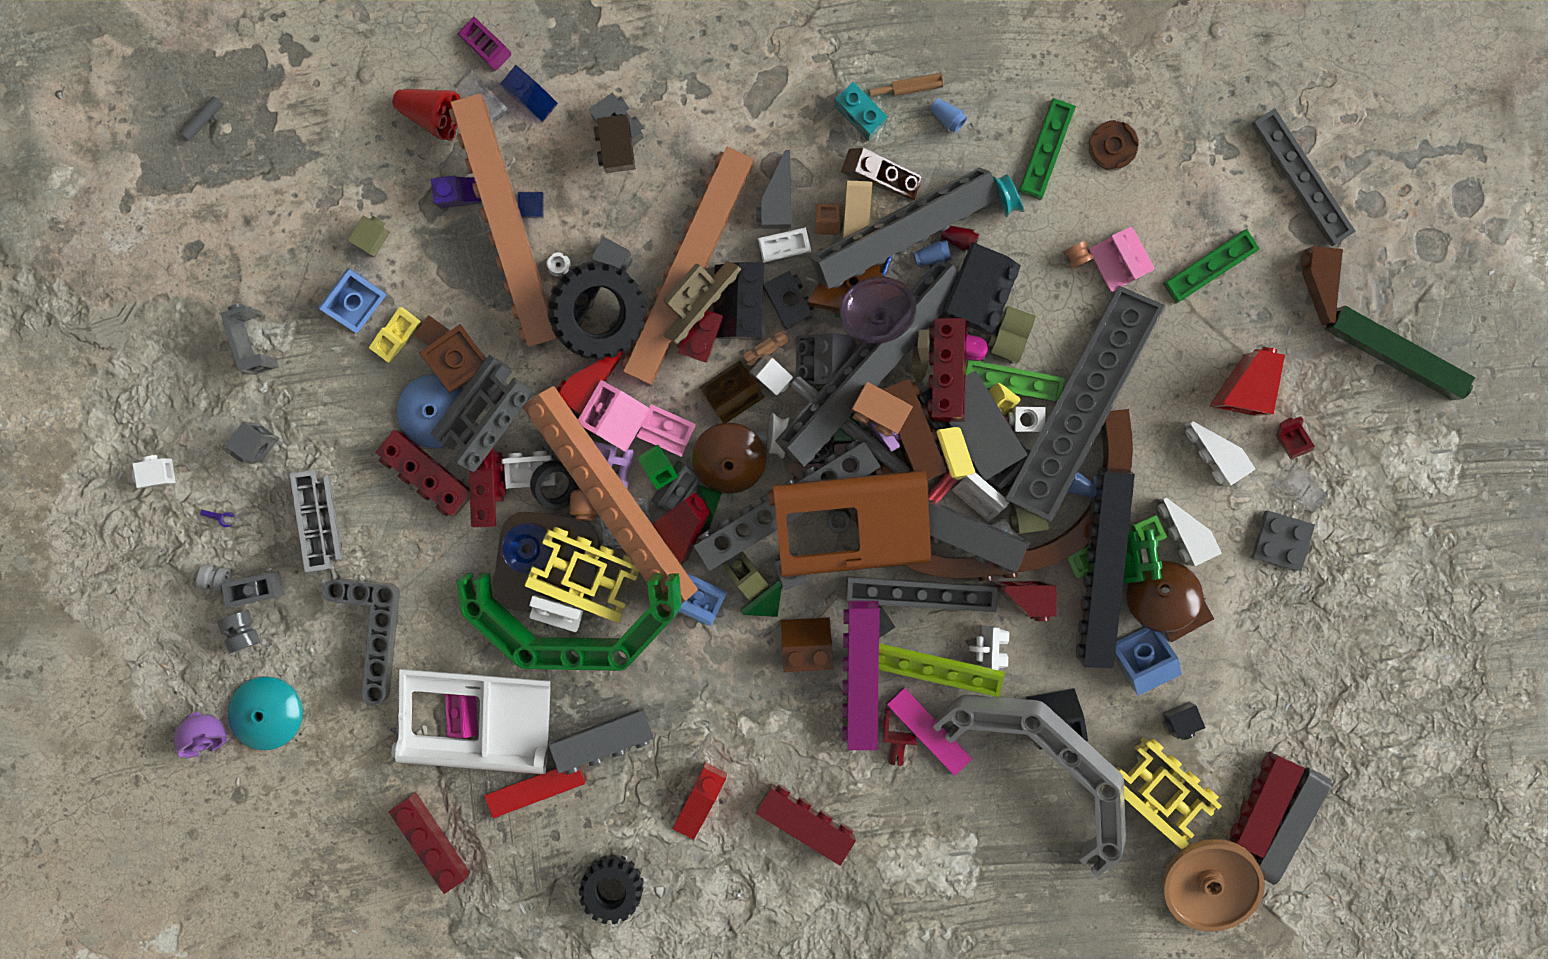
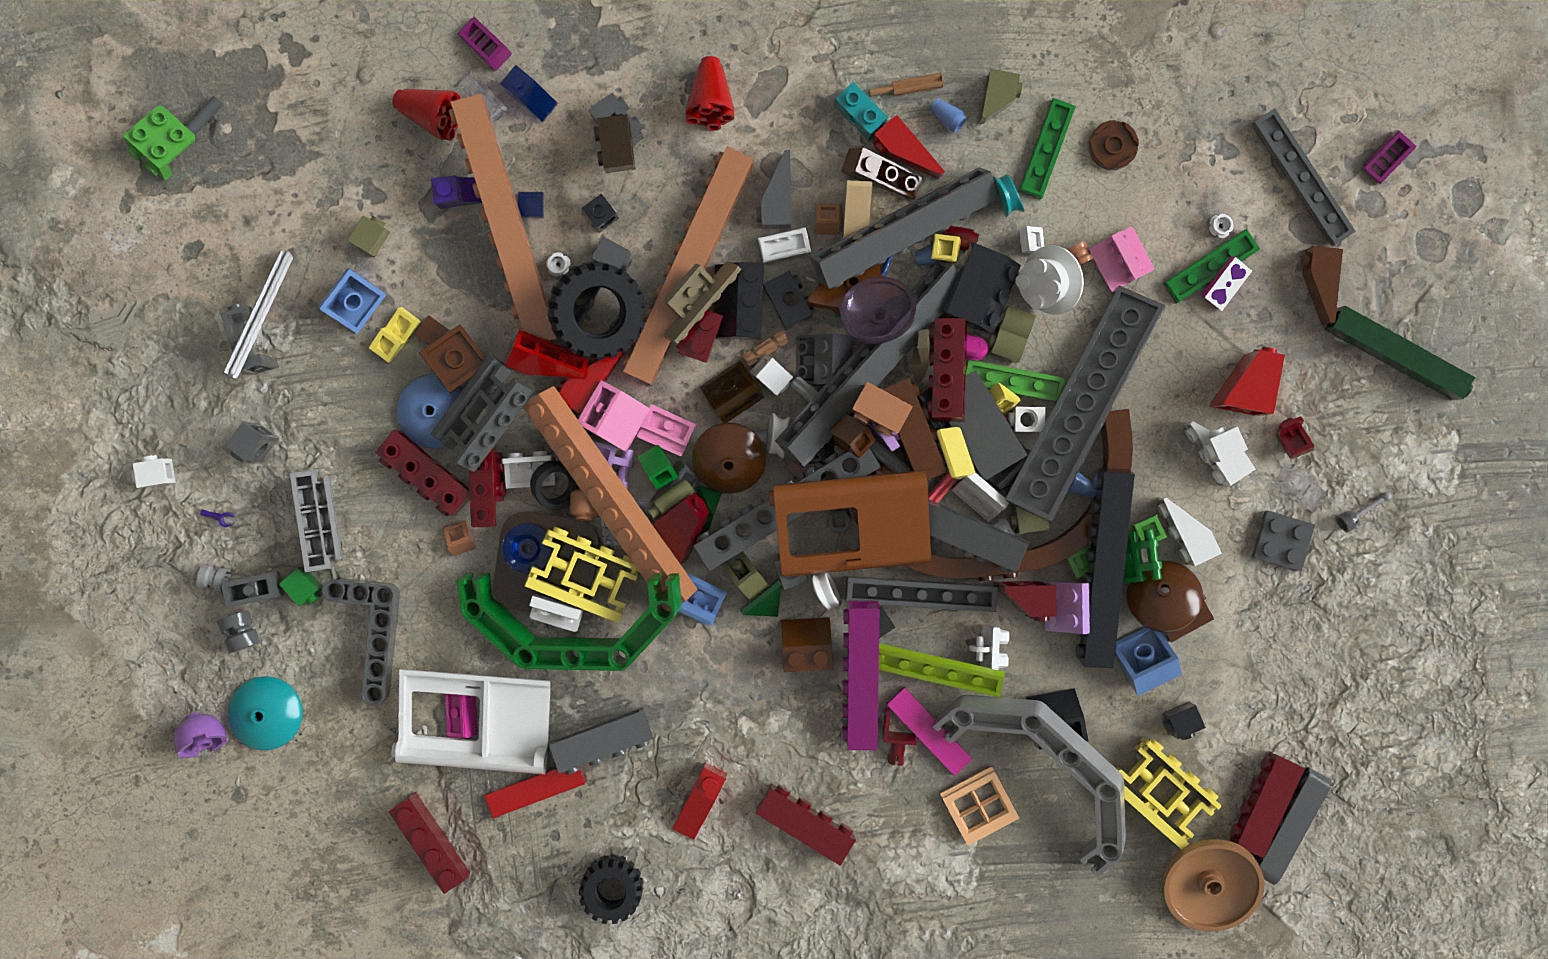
(158, 141): none -> bright green bracket
(257, 315): none -> axle
(302, 587): none -> green brick
(458, 538): none -> nougat slope
(542, 358): none -> red slope
(600, 213): none -> black brick
(671, 498): none -> olive cylinder
(710, 96): none -> red cone
(826, 590): none -> white piece
(852, 436): none -> reddish brown brick
(902, 146): none -> red slope
(946, 248): none -> light yellow slope
(990, 824): none -> light nougat piece
(999, 93): none -> olive slope
(1031, 238): none -> white plate
(1051, 280): none -> white piece
(1071, 608): none -> lavender plate
(1222, 219): none -> white plate
(1224, 444): none -> white brick
(1226, 283): none -> tile
(1349, 520): none -> hinge
(1407, 145): none -> magenta slope

